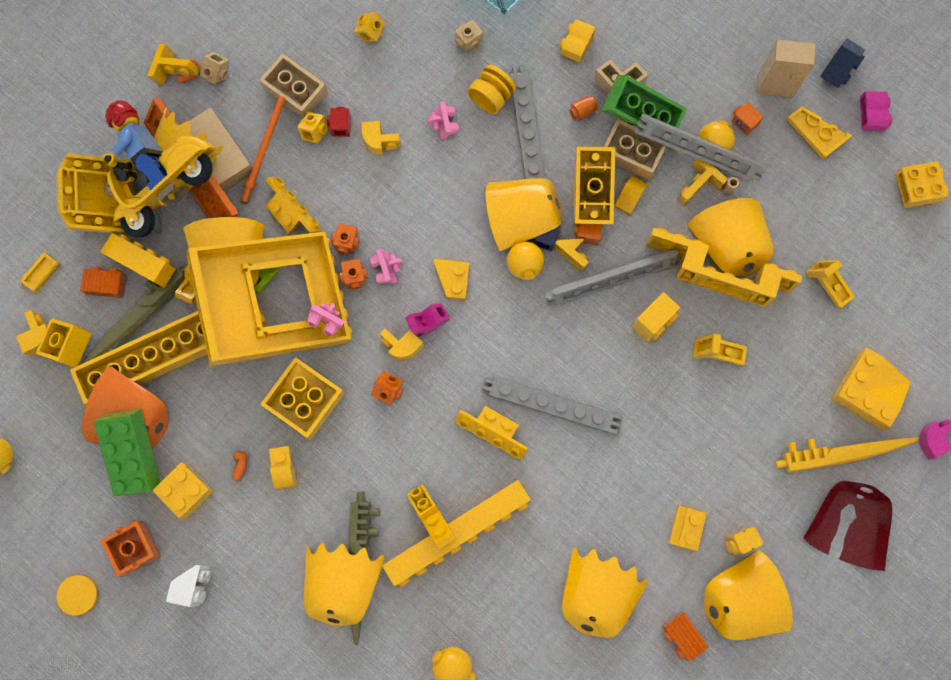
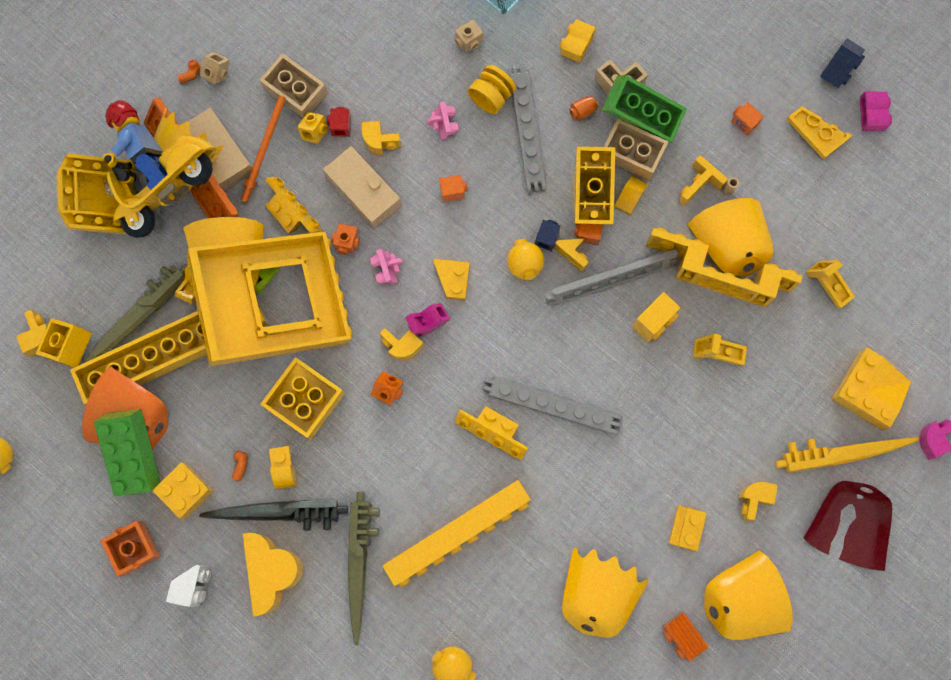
(40, 272): yellow tile -> none
(77, 595): yellow tile -> none
(102, 282): orange brick -> none
(138, 260): yellow brick -> none
(165, 64): yellow bracket -> none
(269, 572): none -> yellow brick
(287, 511): none -> pearl dark grey piece
(326, 315): bright pink hips -> none
(339, 584): yellow piece -> none
(353, 274): orange brick -> none
(362, 187): none -> tan brick
(369, 27): yellow brick -> none
(431, 516): yellow slope -> none
(453, 188): none -> orange brick
(521, 210): yellow piece -> none
(699, 148): light grey hinge -> none
(718, 133): yellow brick -> none
(743, 541): yellow brick -> none
(756, 493): none -> yellow brick
(786, 68): tan brick -> none
(922, 184): yellow brick -> none

